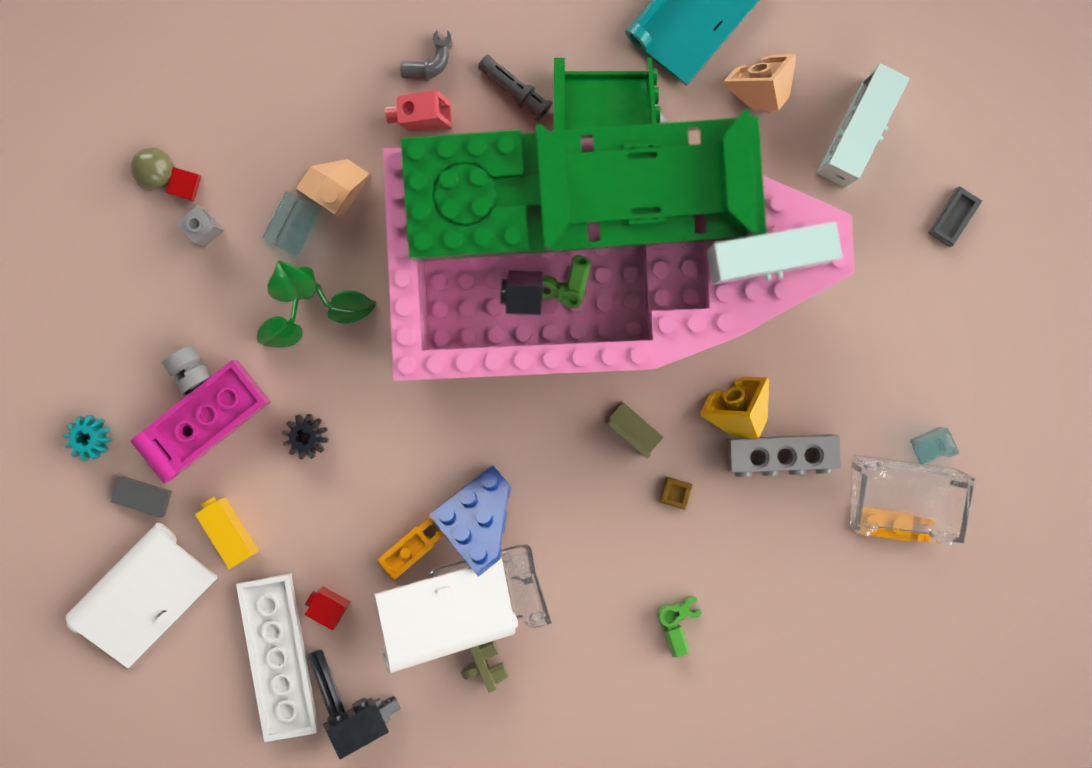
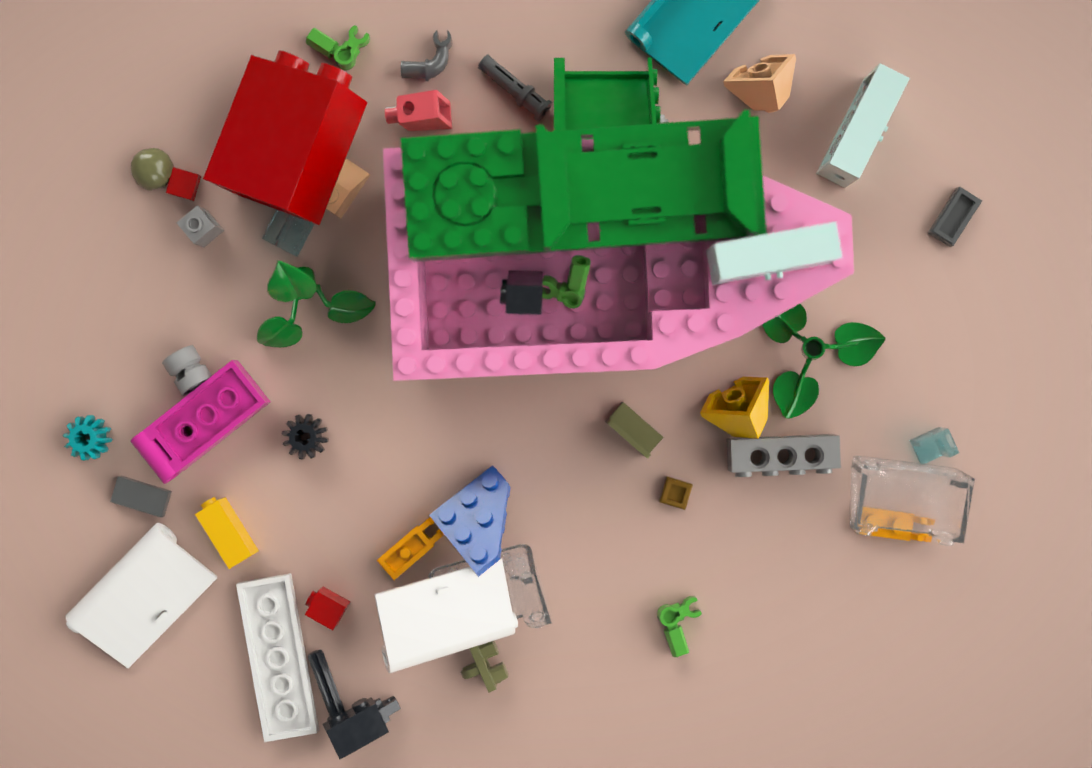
(287, 135): none -> red brick
(345, 54): none -> bright green bar
(855, 346): none -> green plant

